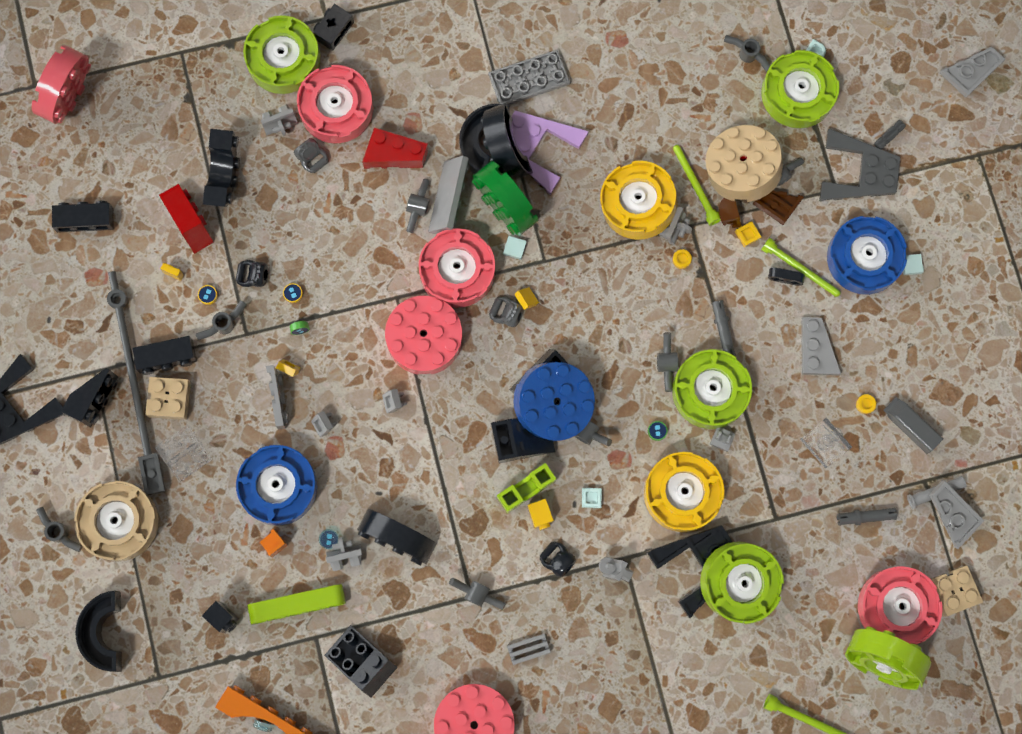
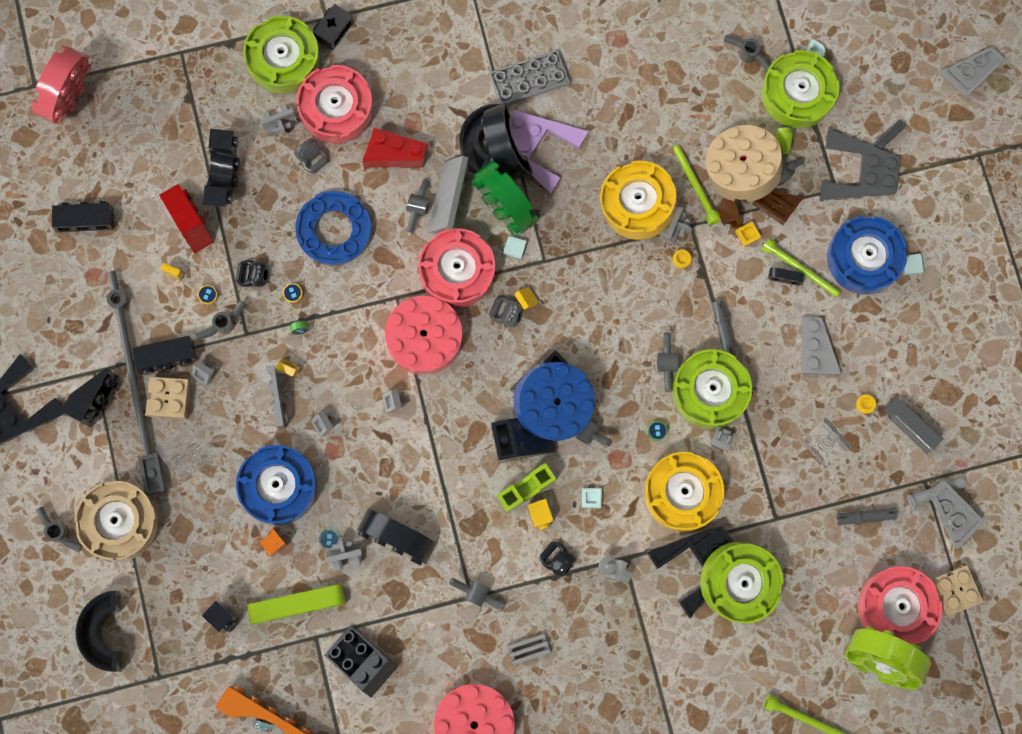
(202, 372): none -> light grey tile
(330, 202): none -> blue plate
(784, 138): none -> lime cone

